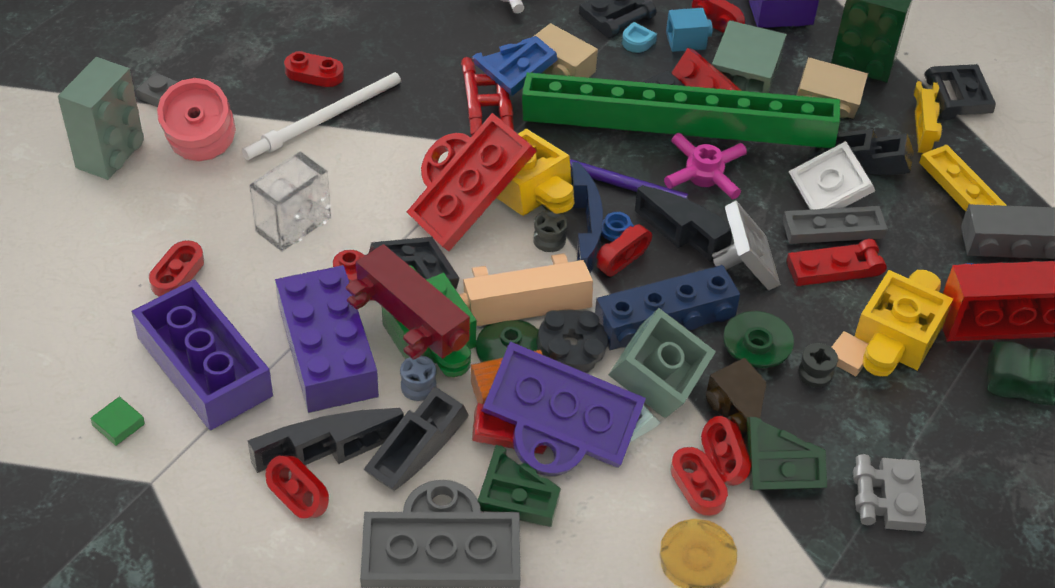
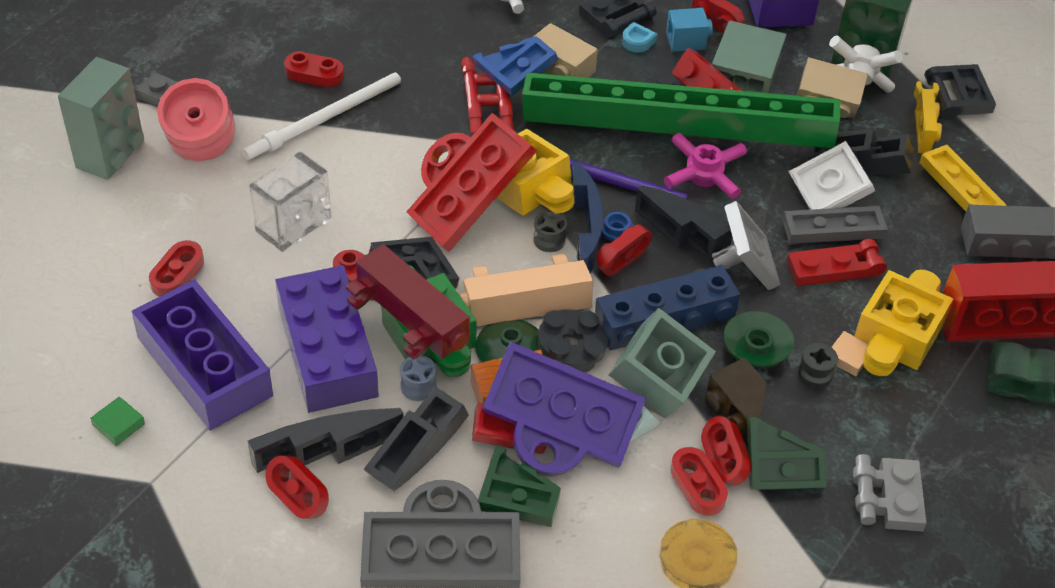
(867, 60): none -> white bar

